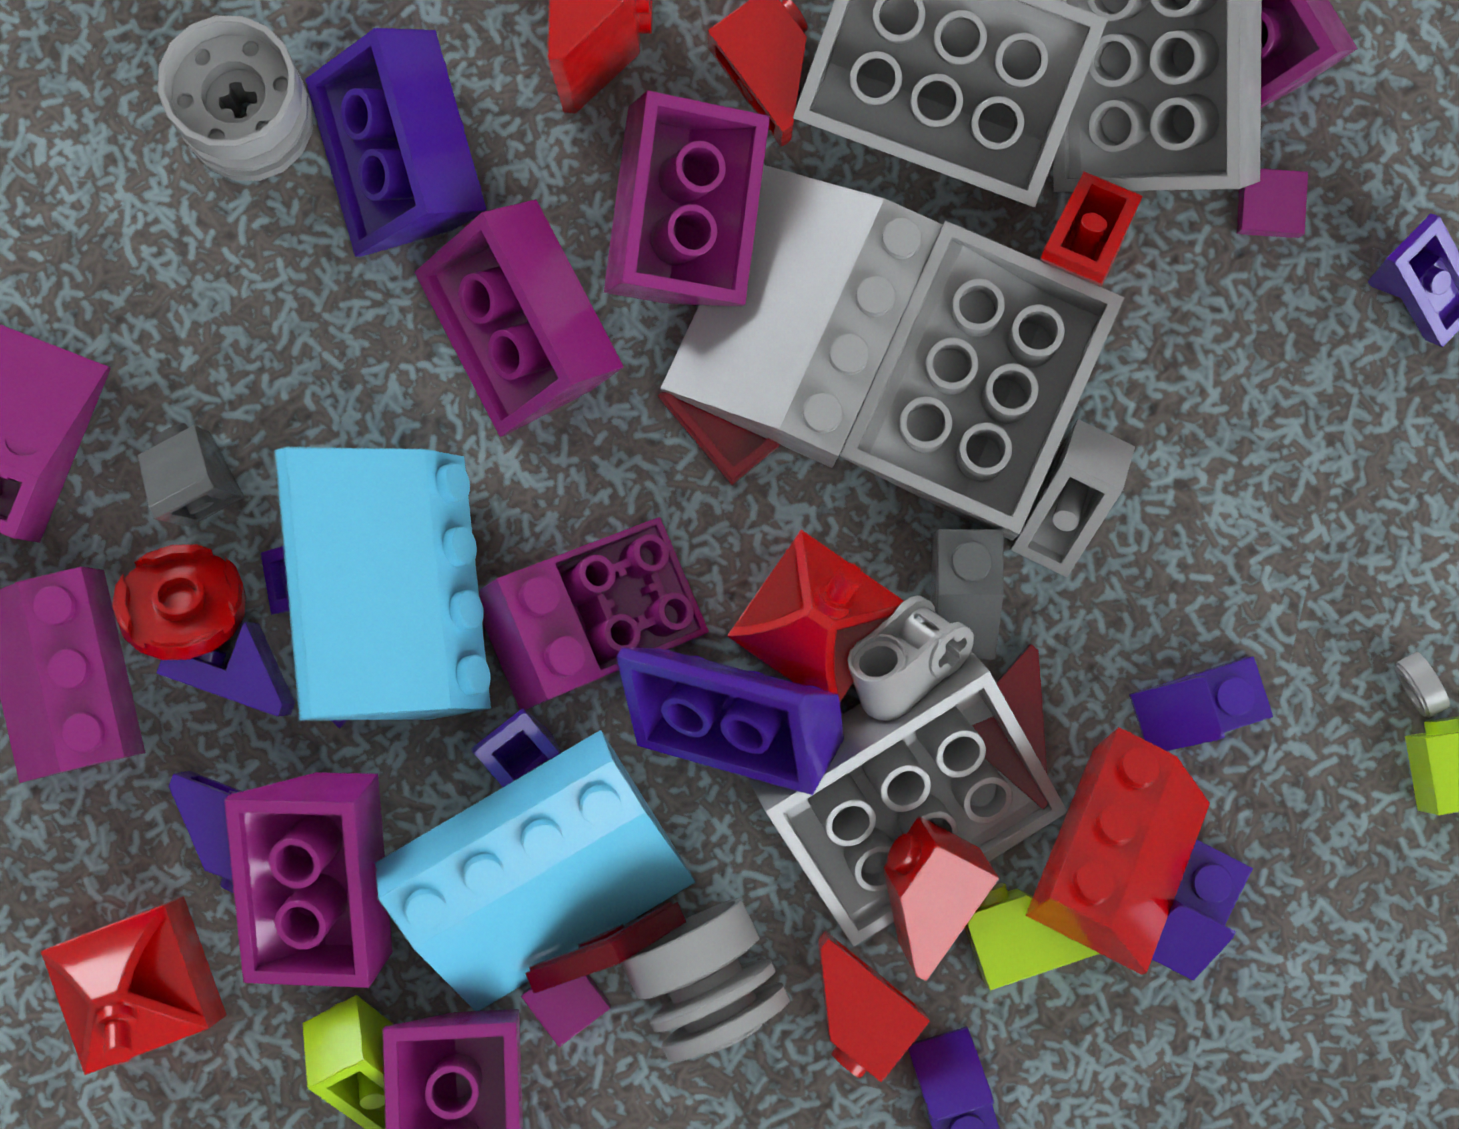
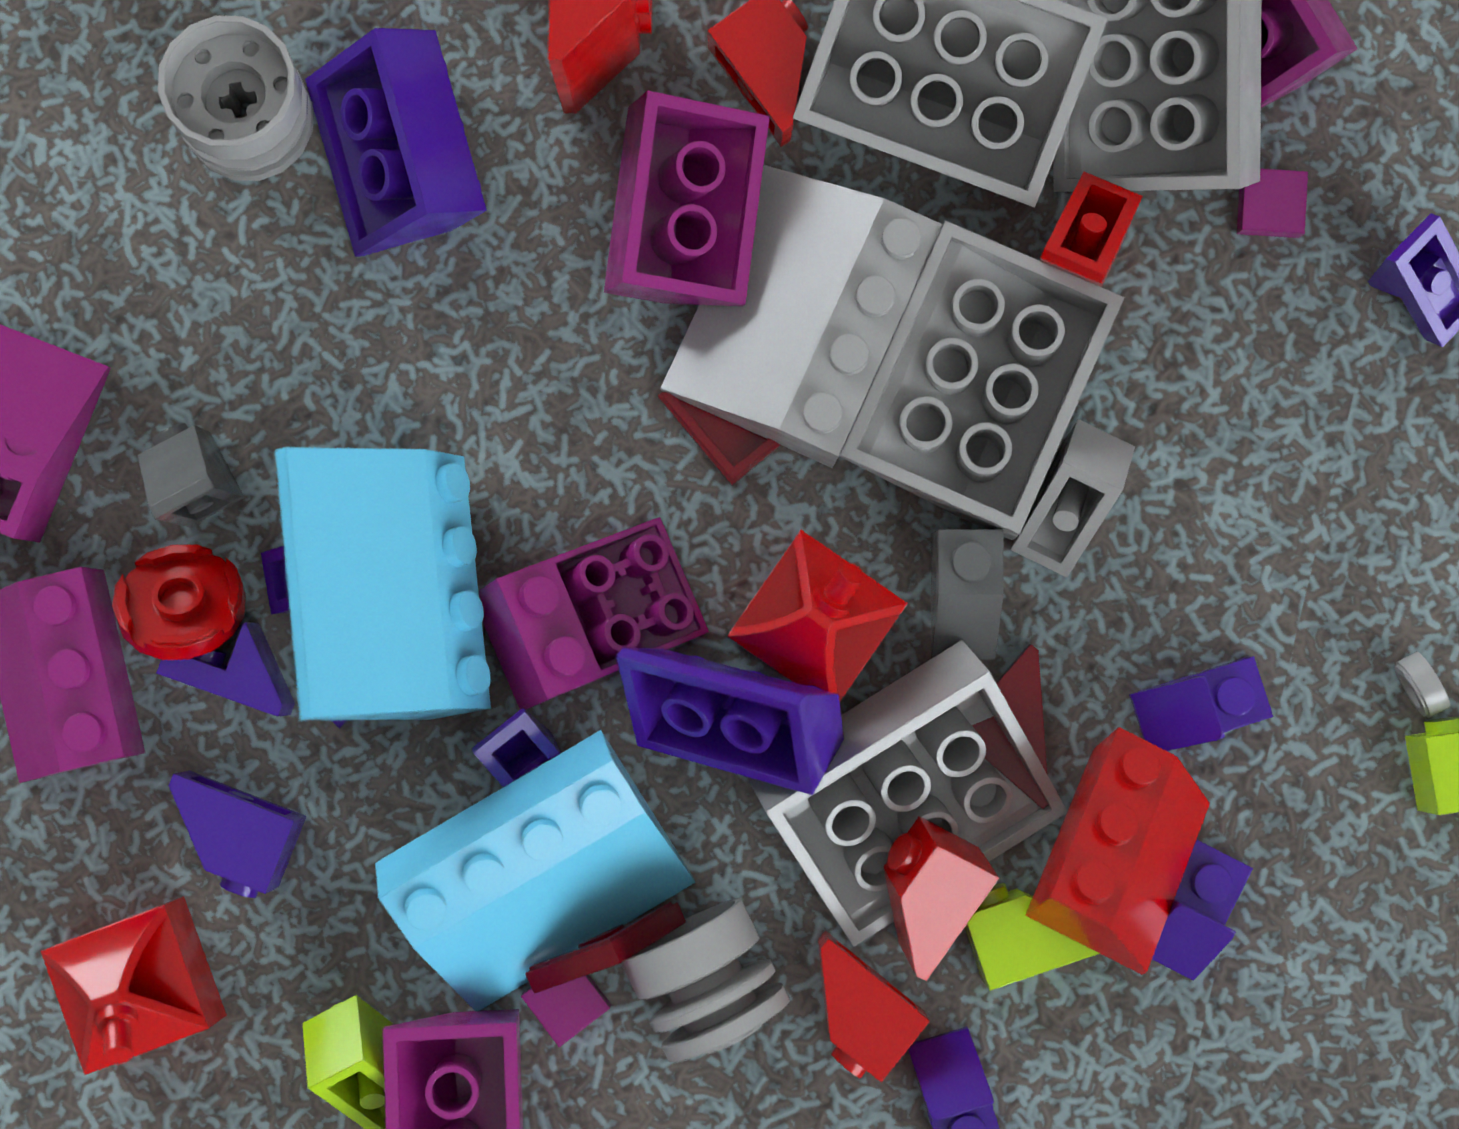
(309, 880): magenta slope -> none
(517, 316): magenta slope -> none
(906, 658): light grey piece -> none

